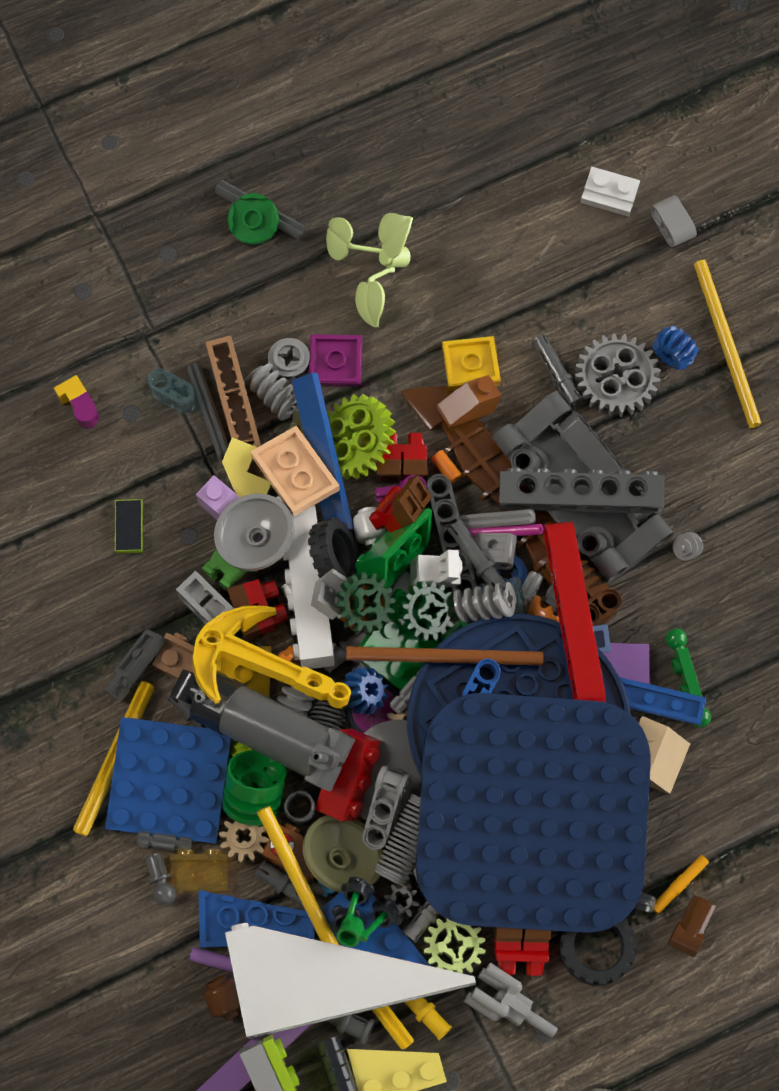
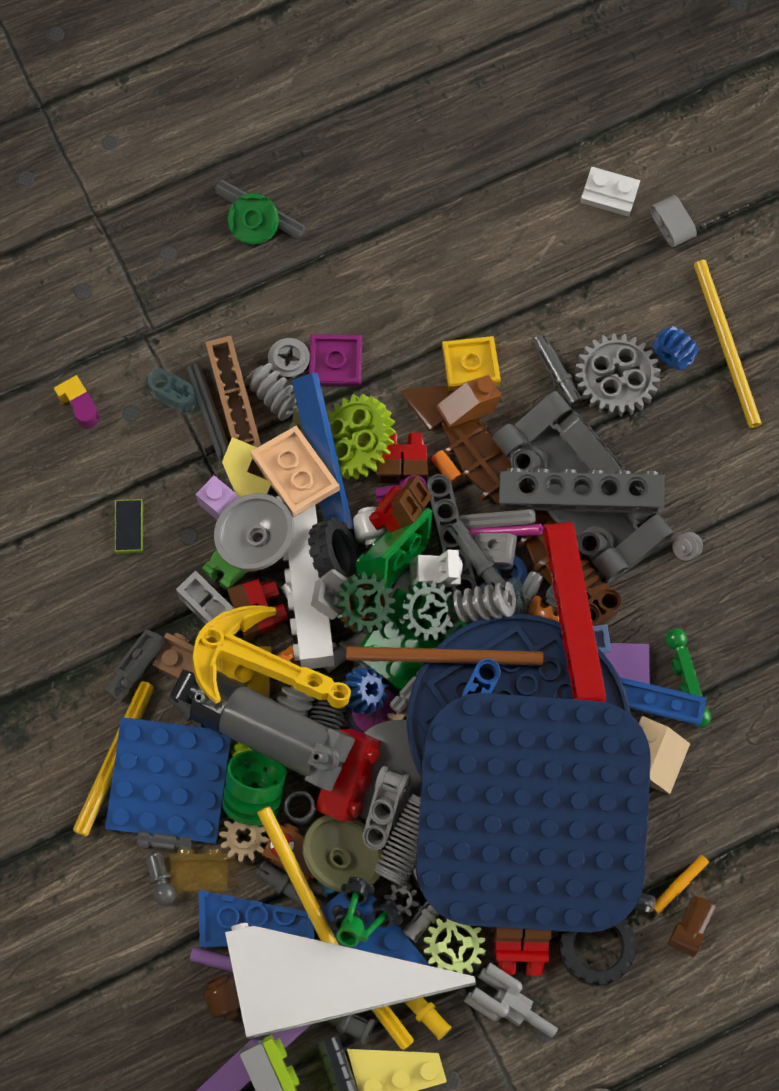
(393, 235): yellowish green plant -> none

